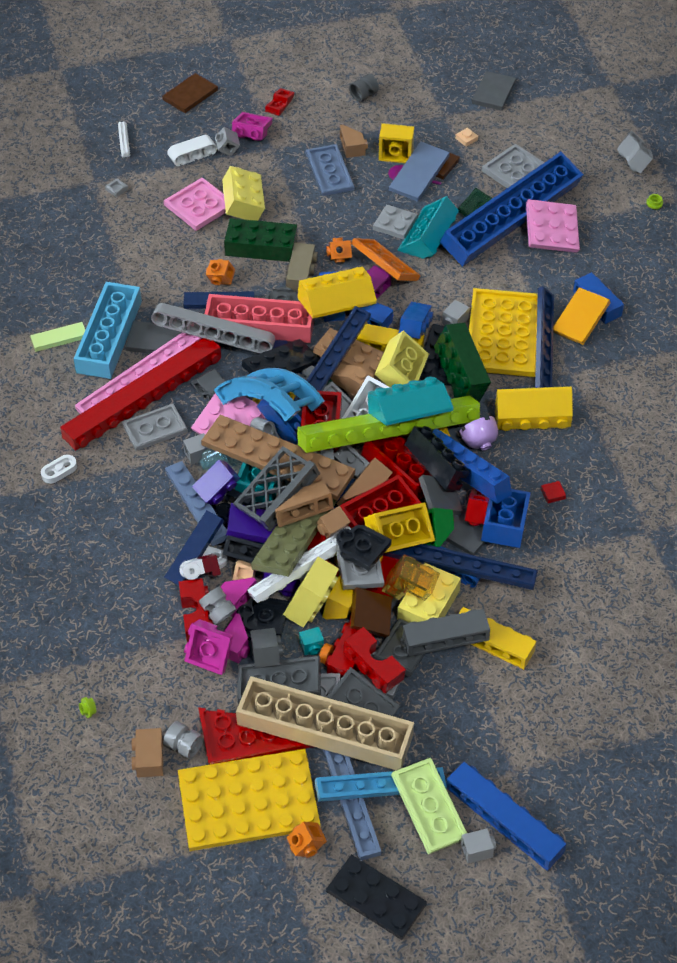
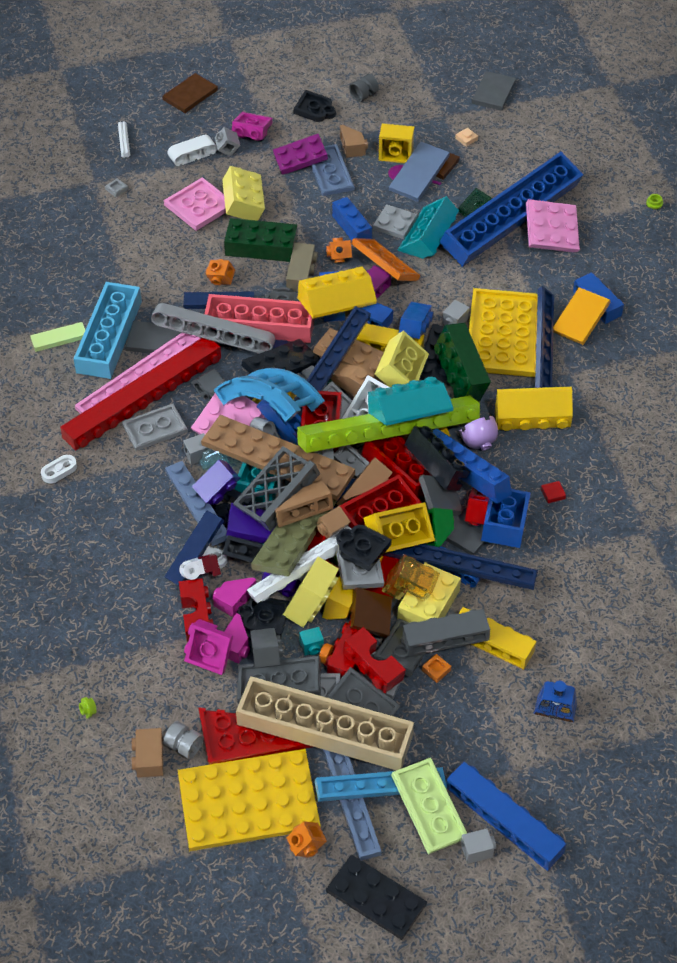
(217, 605): light grey wheel -> none
(243, 570): light nougat plate -> none
(280, 101): red slope -> none
(300, 154): none -> magenta plate
(314, 107): none -> black plate
(351, 219): none -> blue brick
(436, 668): none -> orange plate
(511, 165): light grey plate -> none
(557, 701): none -> blue torso
(635, 153): light grey brick -> none

